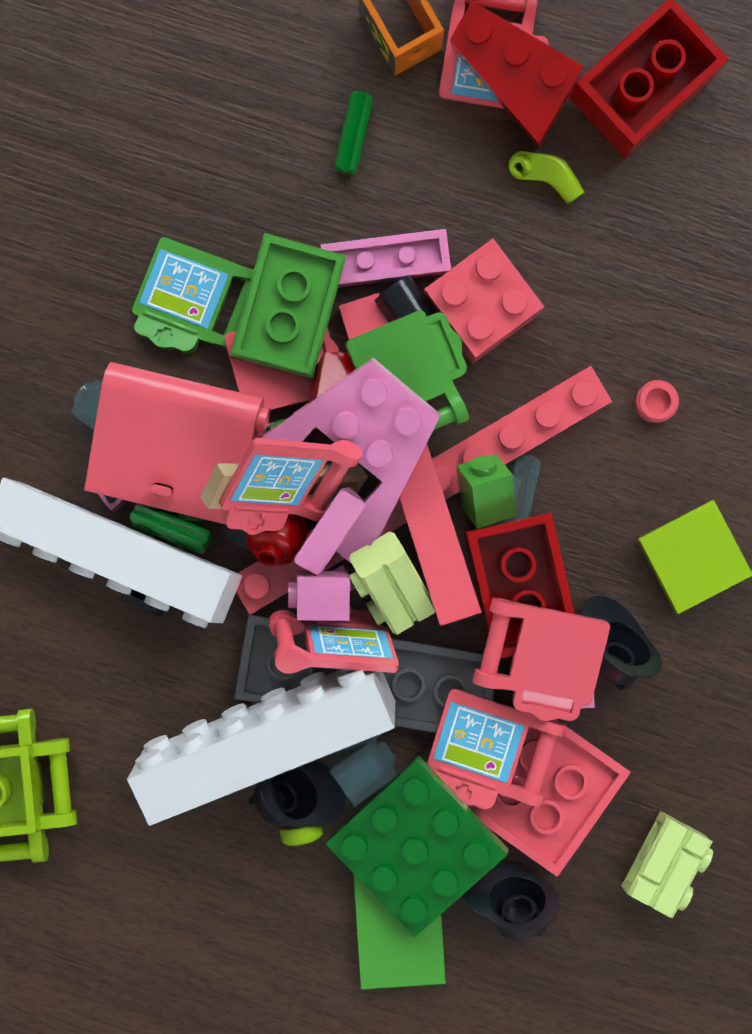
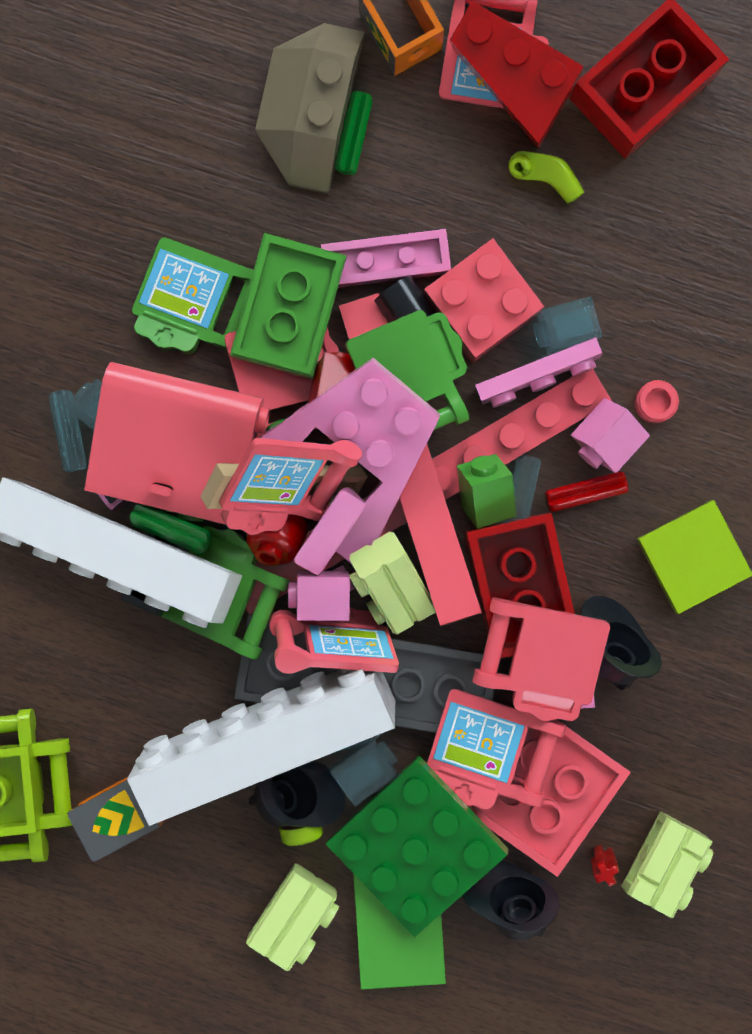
(67, 431): none -> clear light blue axle
(109, 820): none -> piece
(232, 552): none -> bright green piece
(292, 918): none -> yellowish green brick
(308, 103): none -> dark tan wedge
(540, 373): none -> bright pink plate
(567, 325): none -> clear light blue brick
(586, 491): none -> red axle
(604, 865): none -> red axle
(609, 436): none -> bright pink brick

